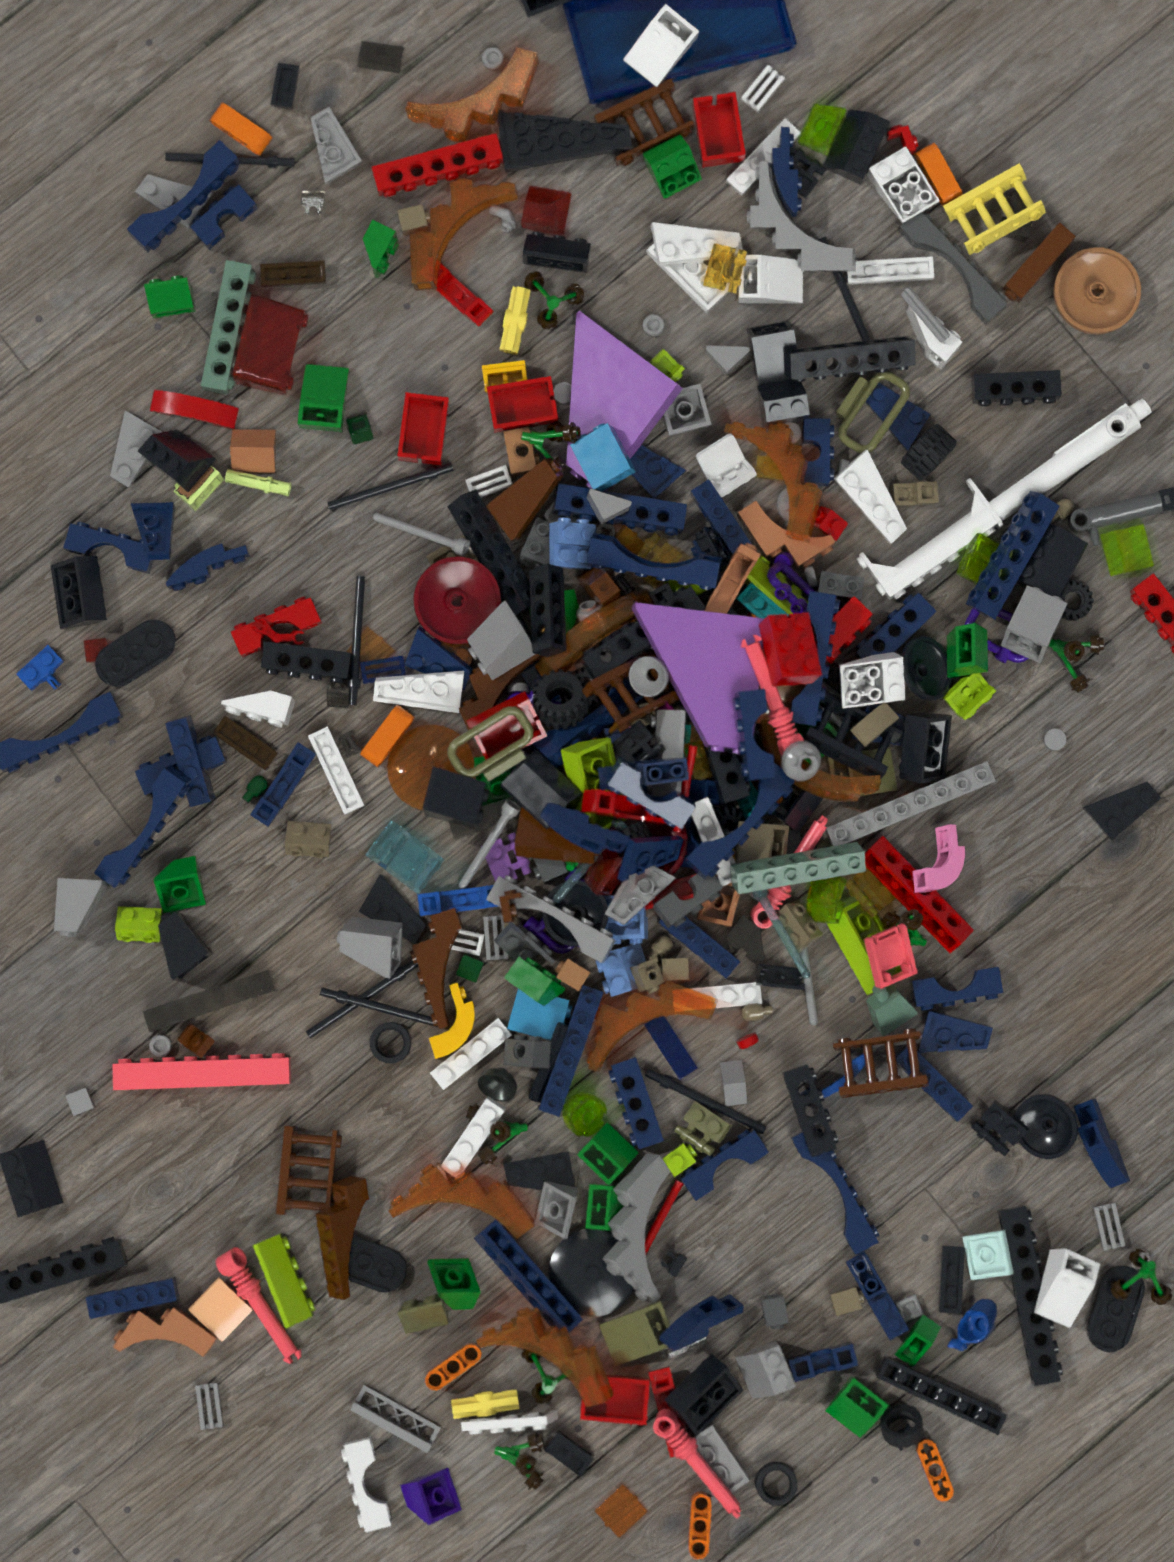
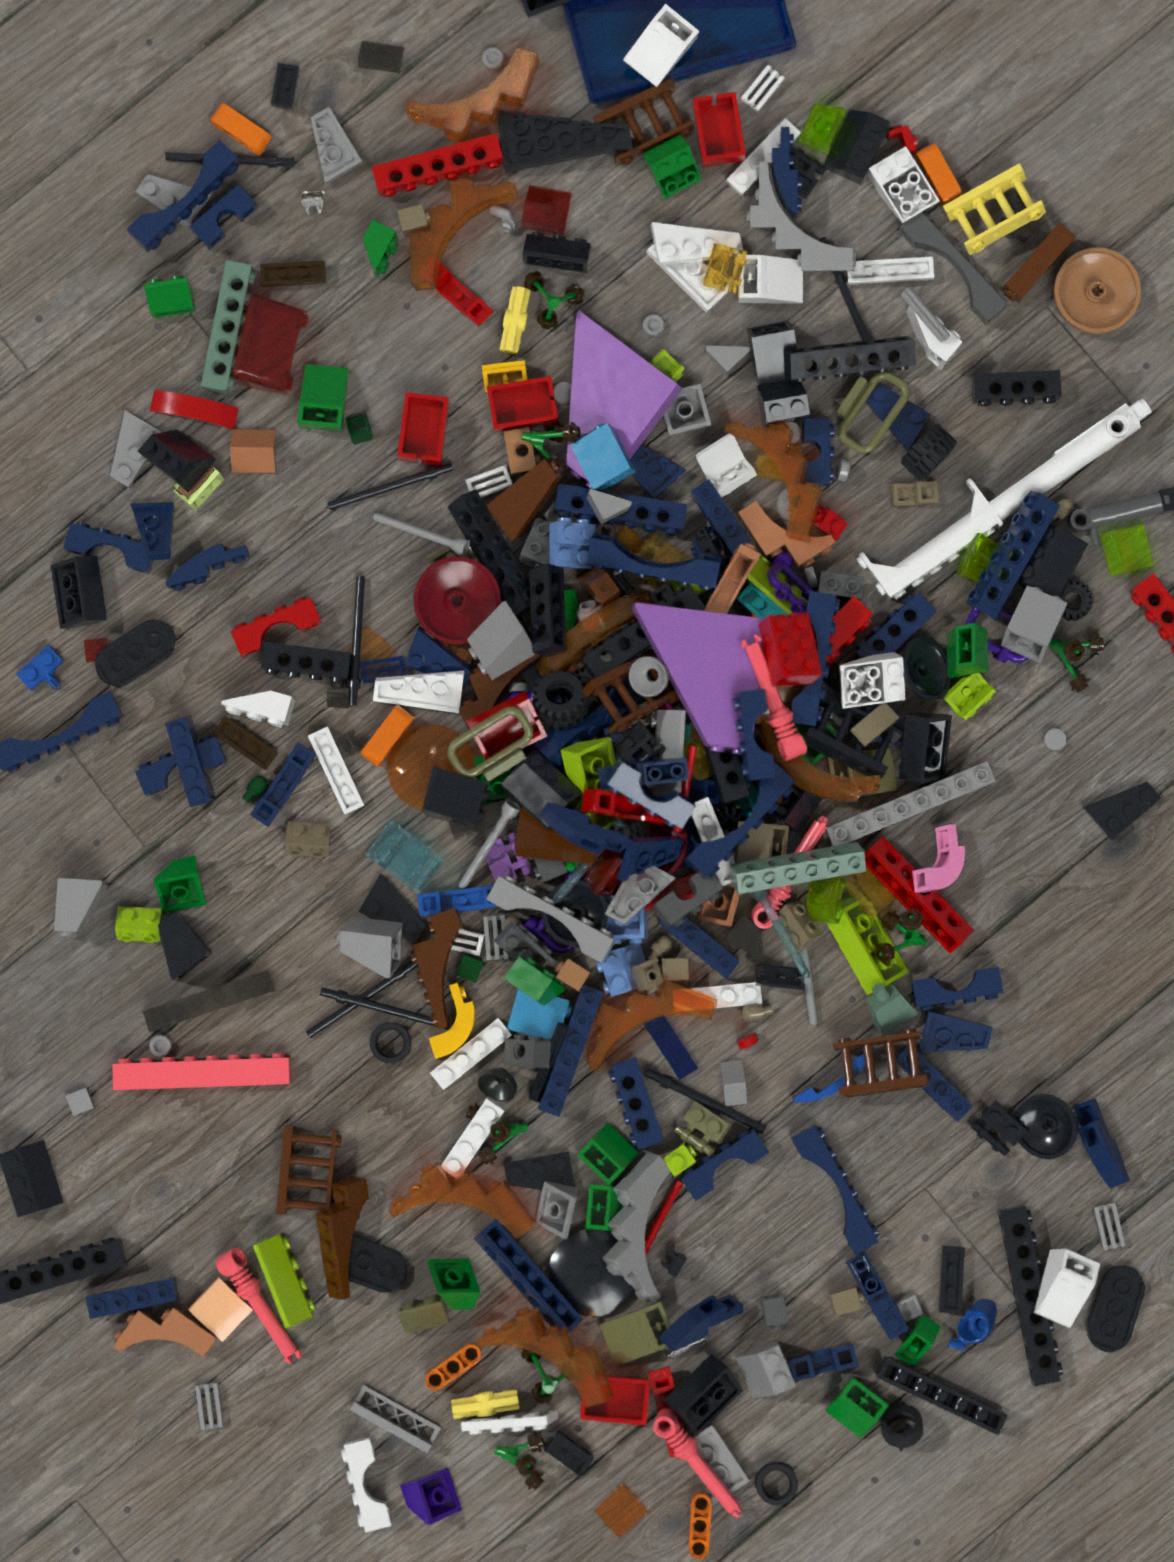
(166, 792): dark blue arch -> none
(195, 1040): reddish brown bracket -> none
(266, 484): yellowish green pin -> none
(276, 637): red piece -> none
(509, 910): reddish brown bracket -> none
(584, 1114): clear neon green cylinder -> none
(793, 757): light grey piece -> none
(793, 1079): black brick -> none
(867, 490): white wing -> none
(887, 951): coral container -> none
(935, 1487): orange beam -> none
(987, 1255): light aqua tile -> none
(1141, 1260): dark brown plant -> none

